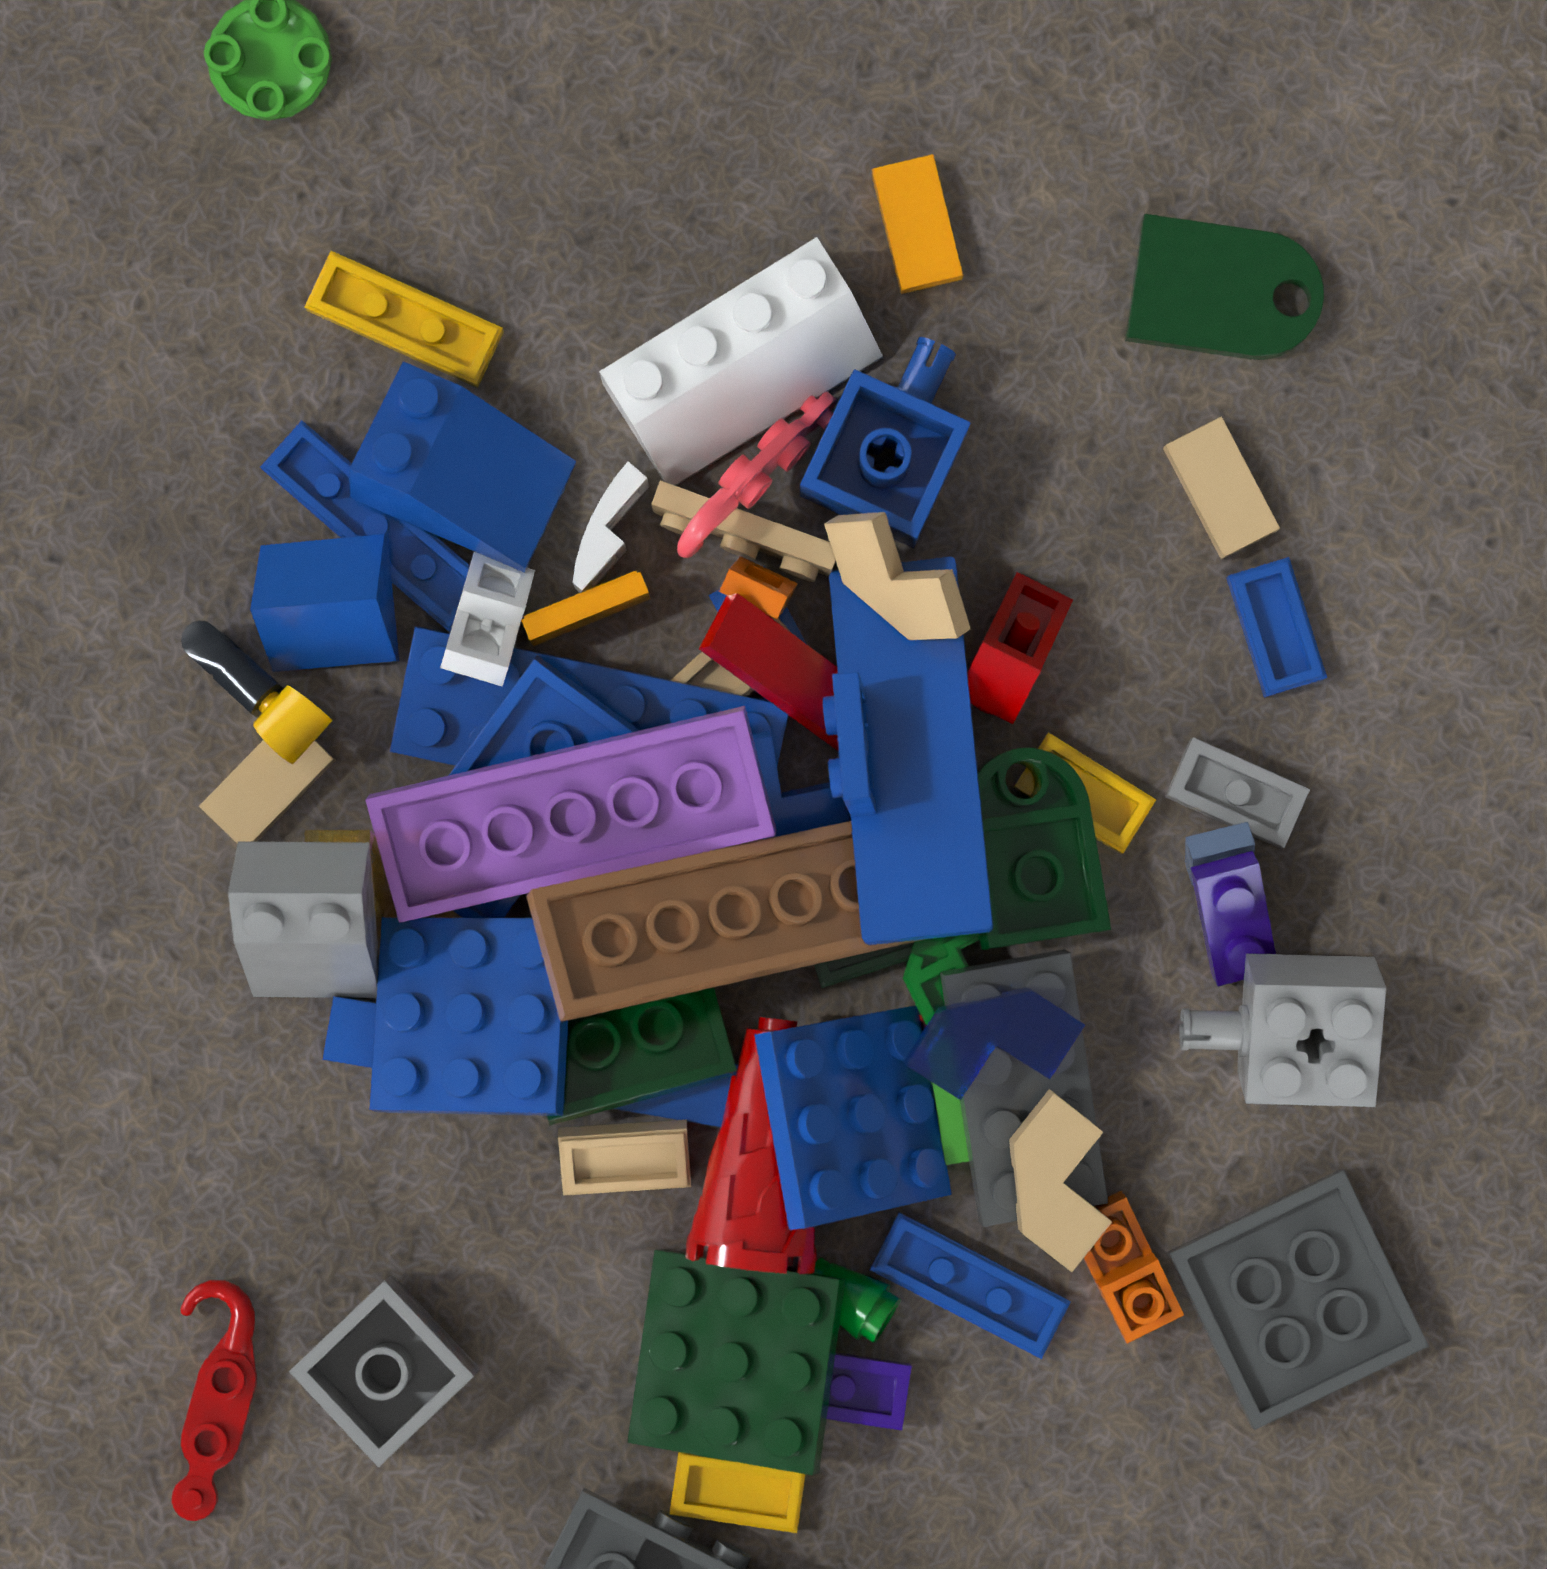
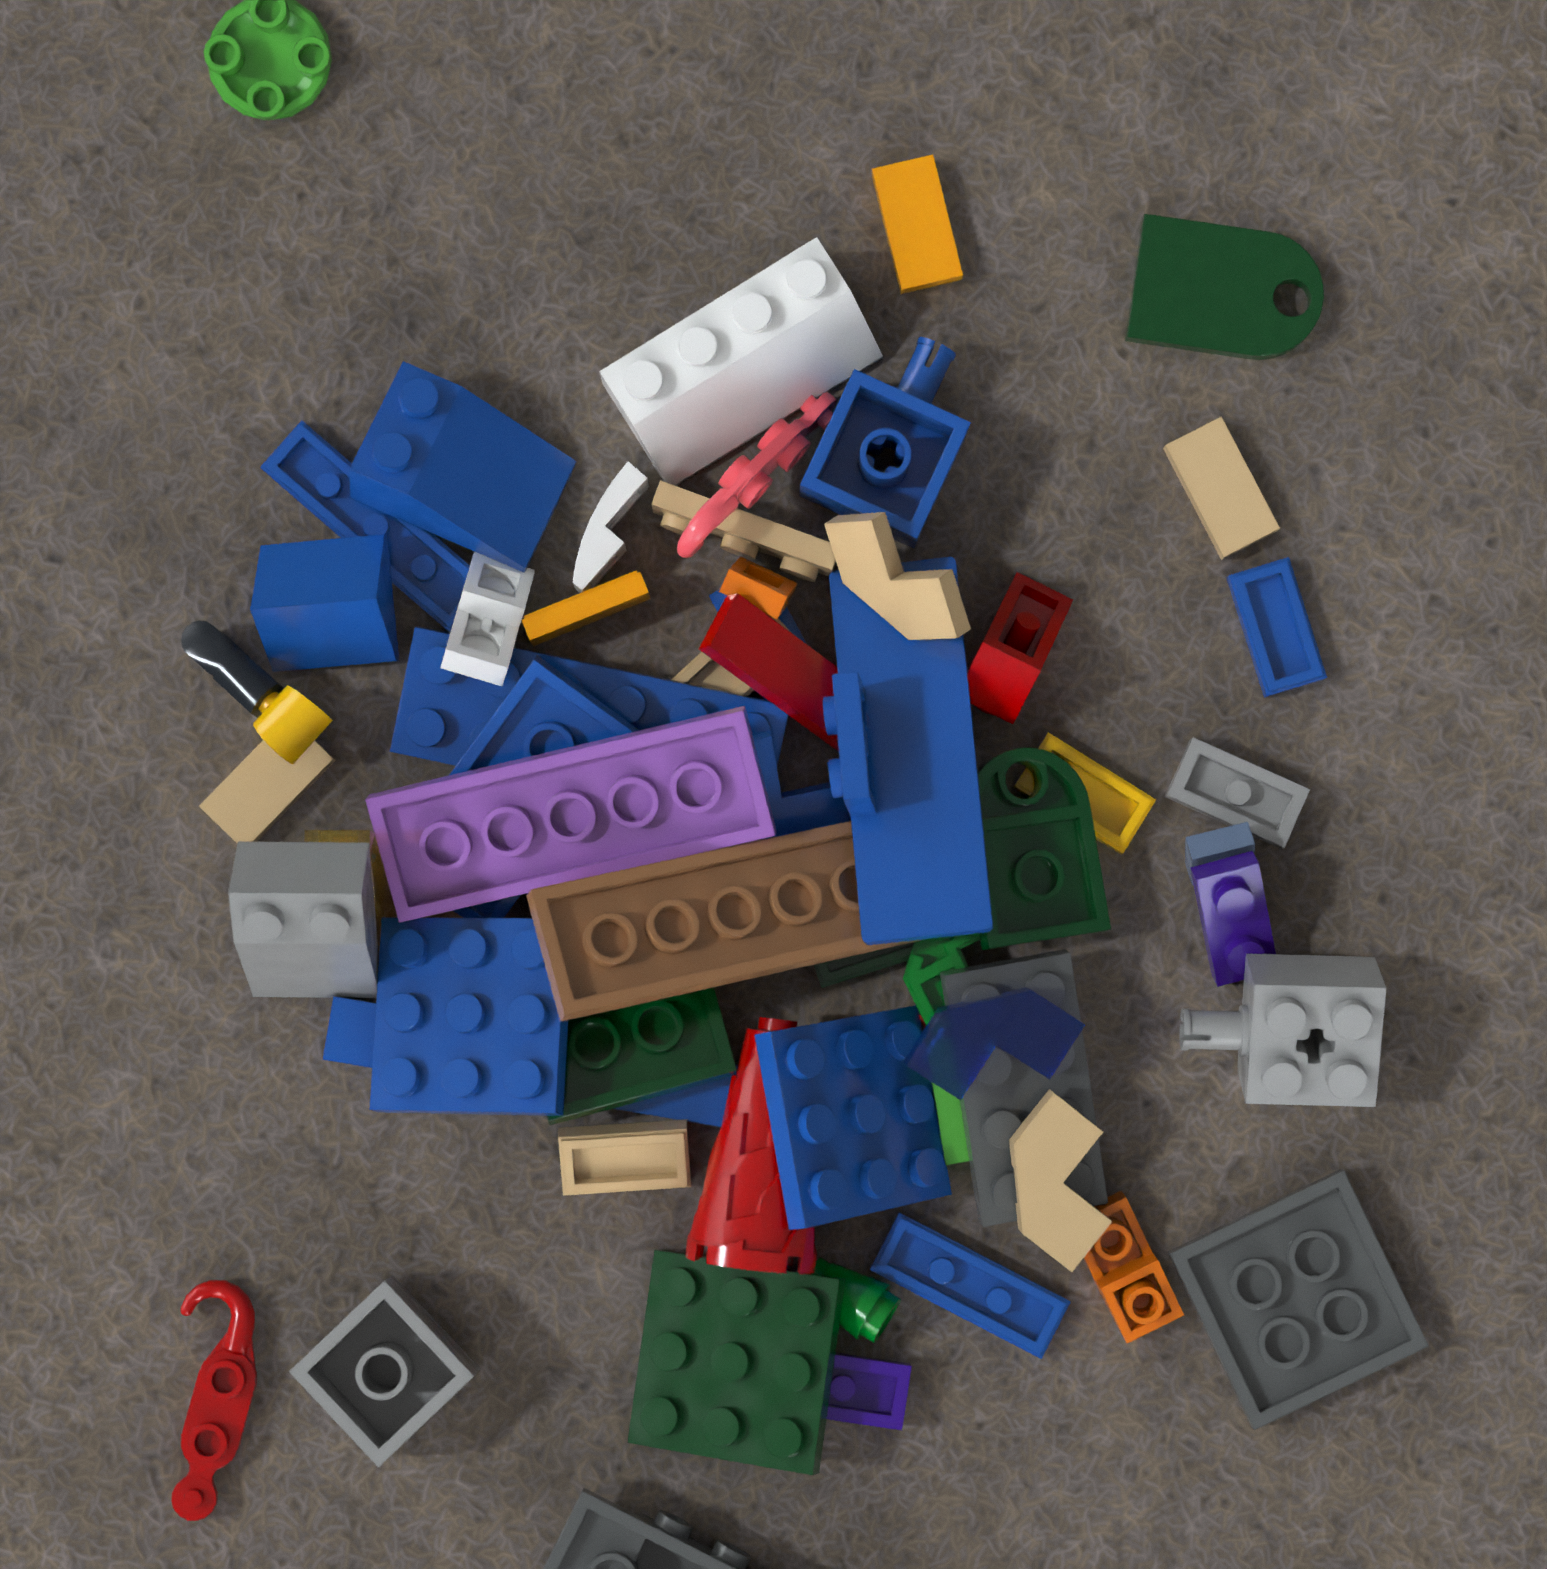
(404, 319): yellow tile -> none
(737, 1493): yellow tile -> none

